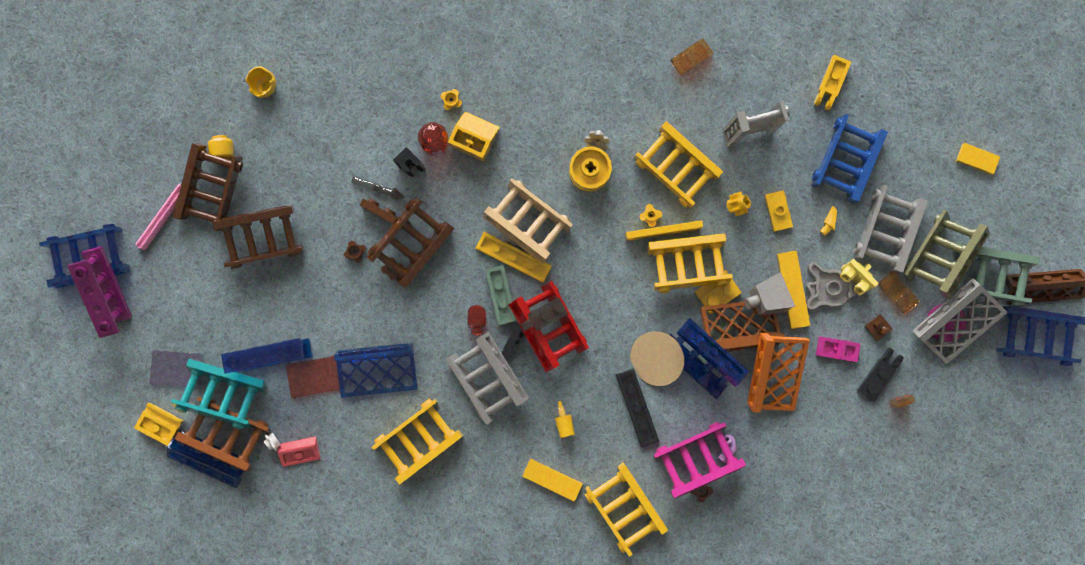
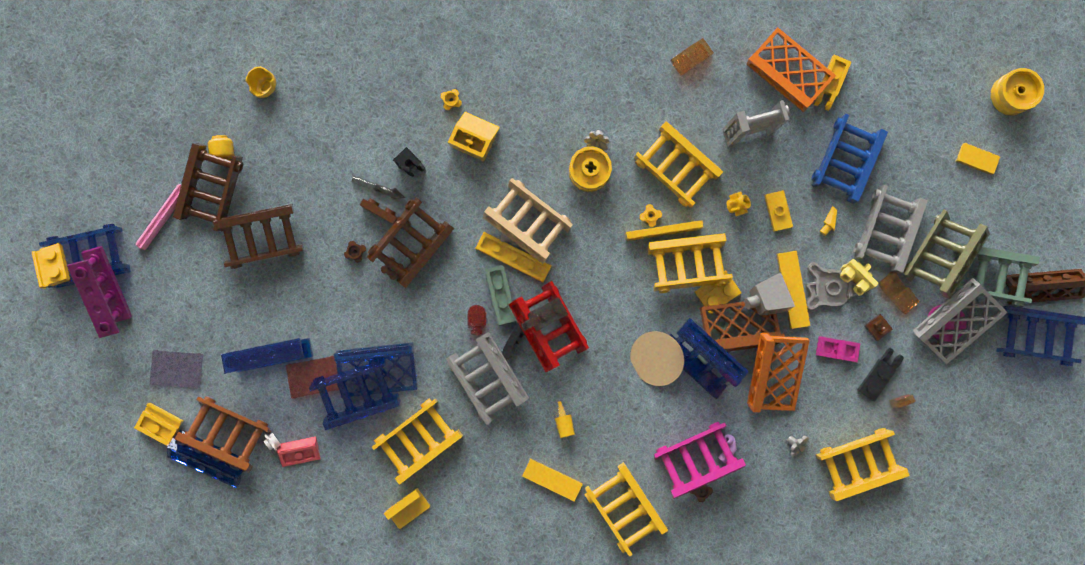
(51, 266): none -> yellow plate
(216, 375): teal fence -> none
(352, 412): none -> clear blue fence
(407, 508): none -> yellow panel
(433, 138): clear red helmet -> none
(637, 407): black tile -> none
(777, 79): none -> orange fence
(797, 445): none -> light grey plant
(859, 484): none -> yellow fence
(1017, 91): none -> yellow wheel

